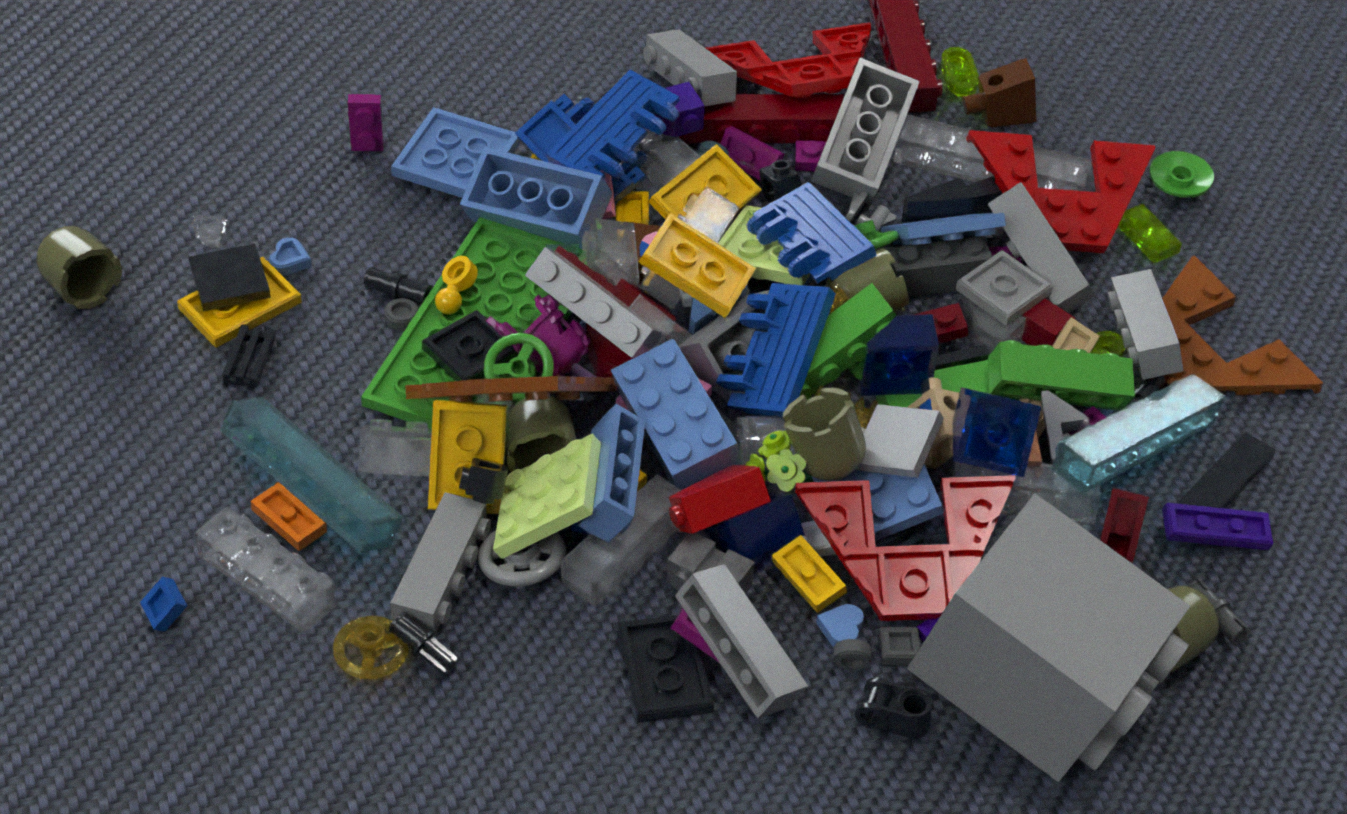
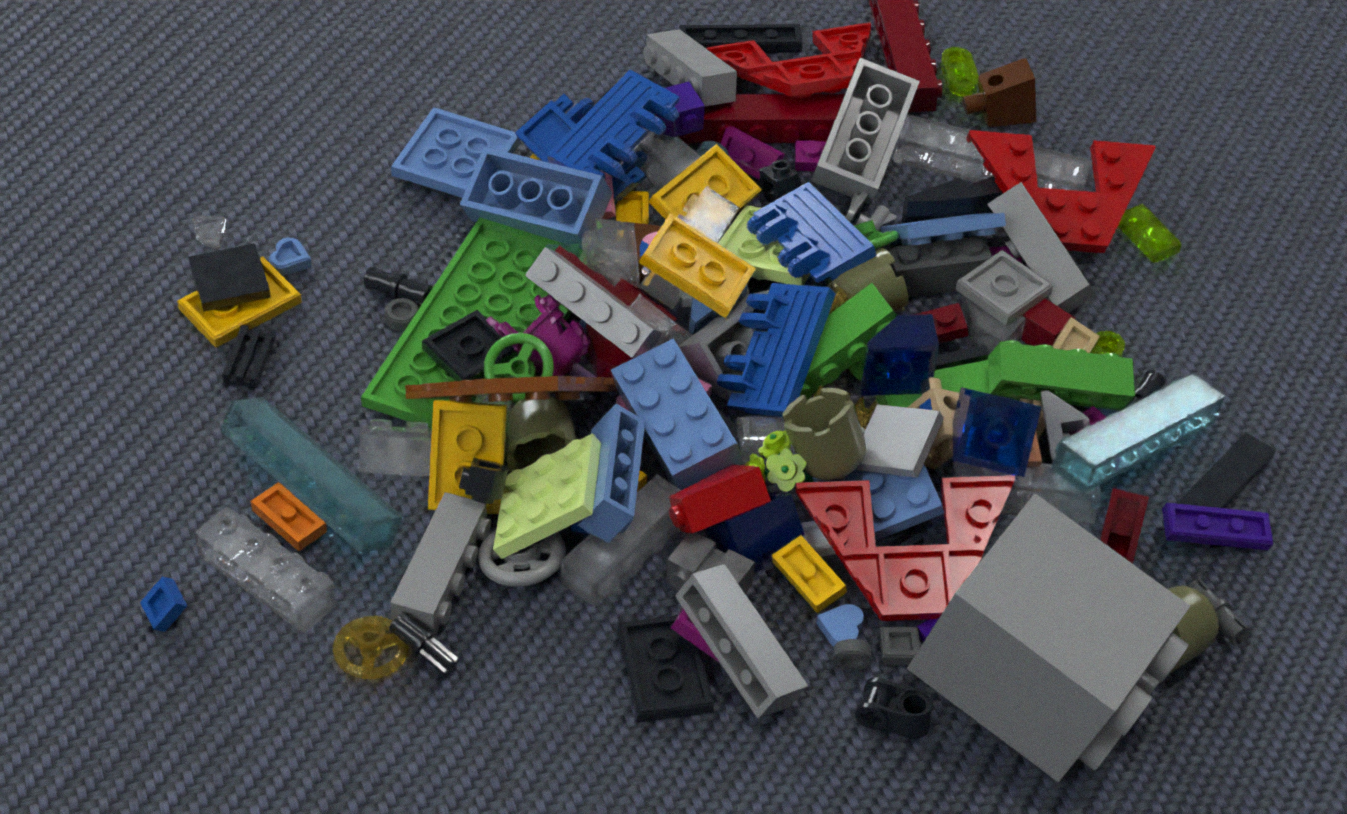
(78, 266): olive cylinder -> none
(365, 122): magenta plate -> none
(458, 275): yellow plate -> none
(769, 37): none -> black tile
(1145, 324): light grey brick -> none
(1181, 174): bright green dish -> none
(1267, 369): dark orange wing -> none

